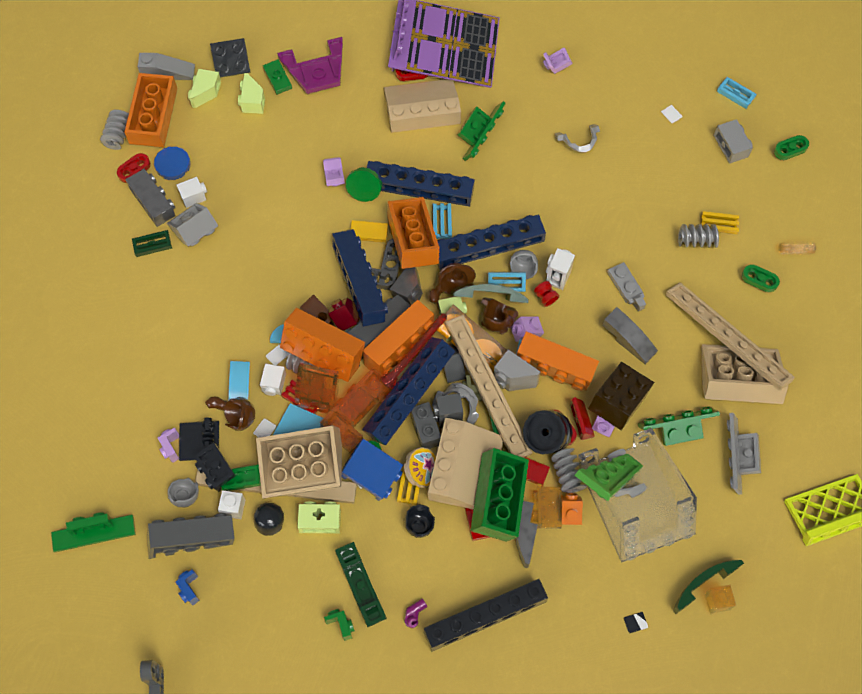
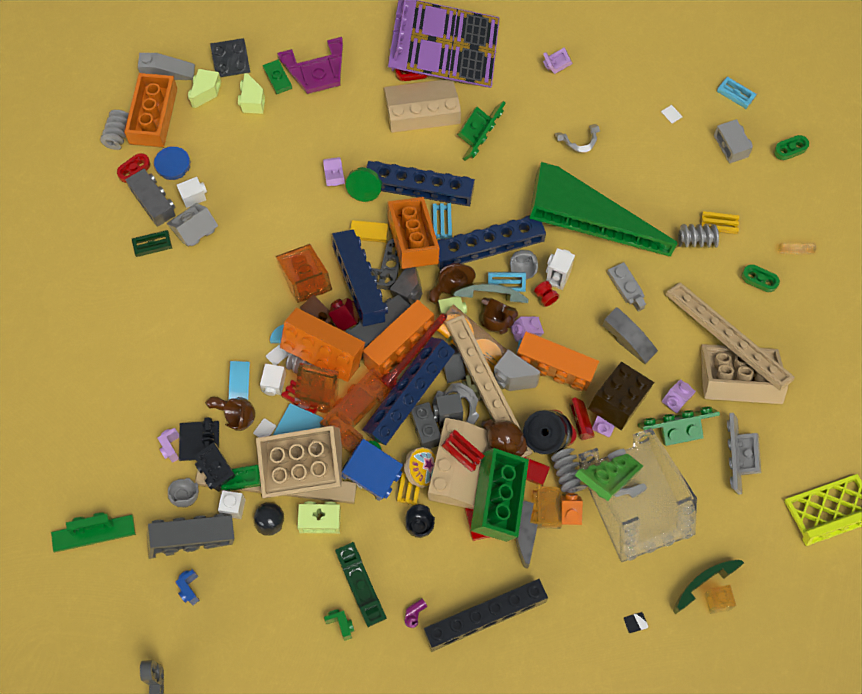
(304, 273): none -> clear orange slope
(463, 447): none -> red tile
(505, 436): none -> reddish brown piece
(574, 205): none -> green slope
(678, 396): none -> lavender bracket

